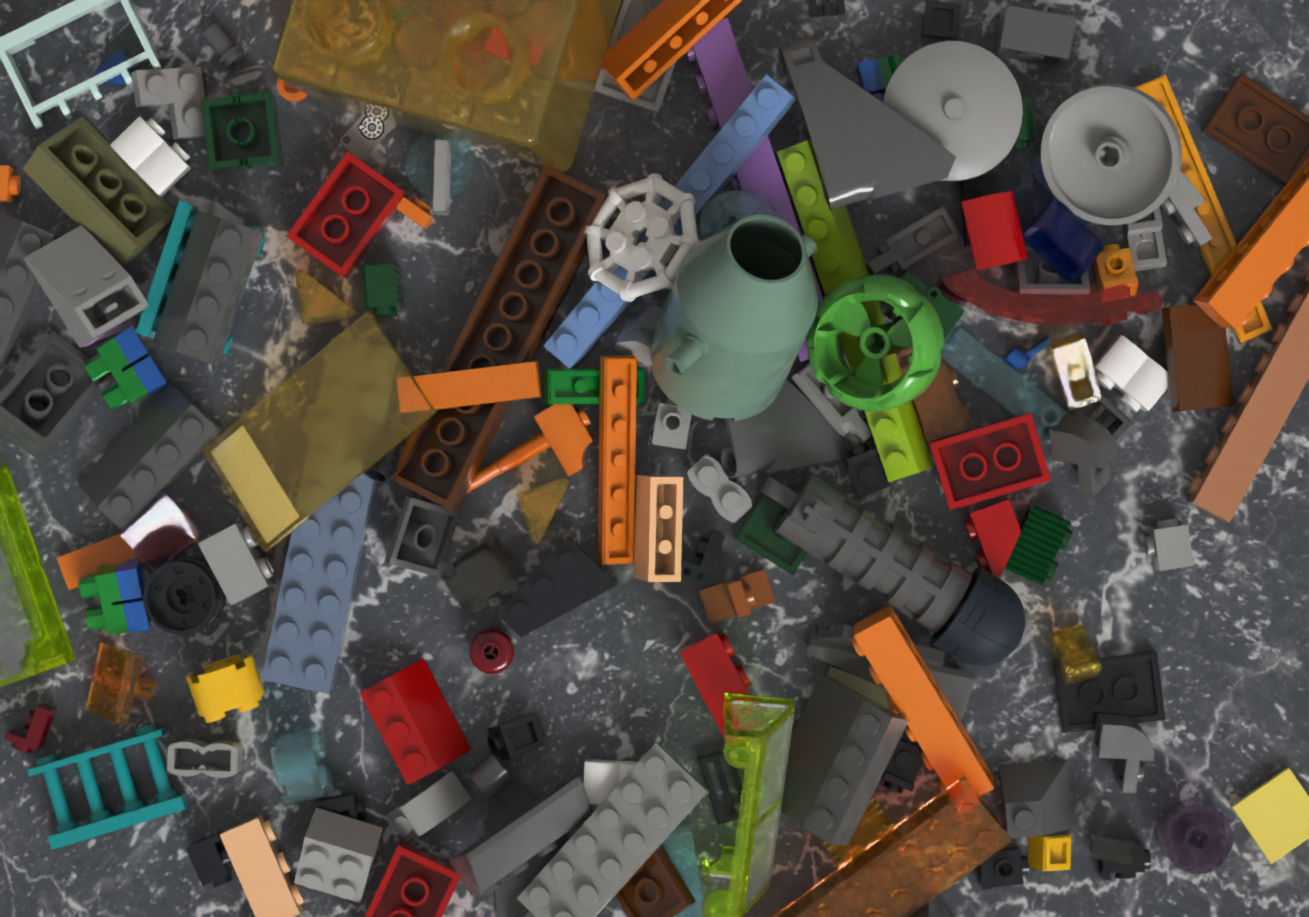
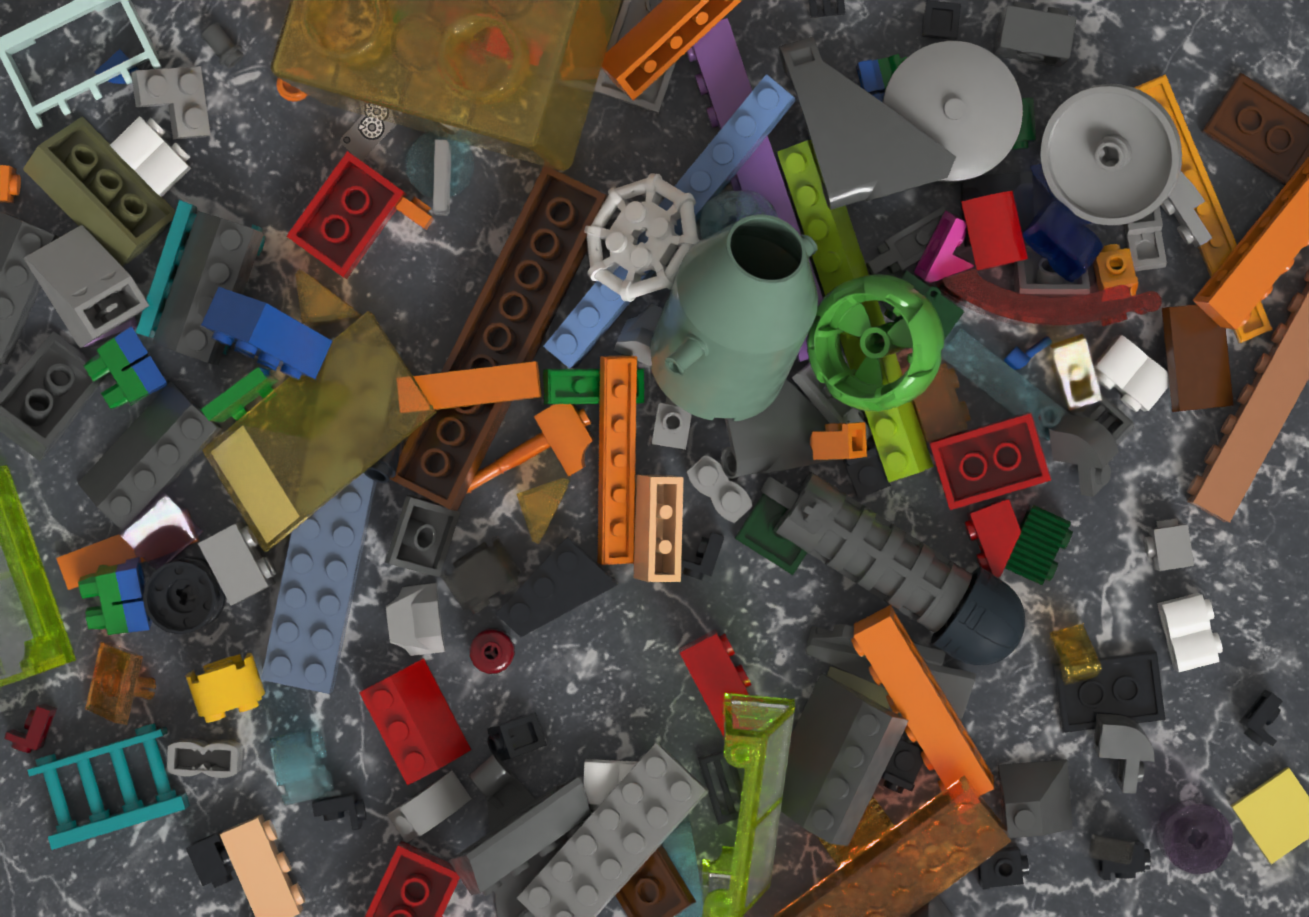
(239, 395): none -> green tile
(242, 132): dark green brick -> none
(266, 333): none -> blue brick
(338, 855): light grey brick -> none
(382, 289): dark green brick -> none
(416, 620): none -> light grey slope
(737, 596): dark orange bracket -> none
(839, 441): none -> orange brick
(938, 258): none -> dark pink slope
(1049, 852): yellow slope -> none
(1189, 632): none -> white brick
(1262, 712): none -> black bracket

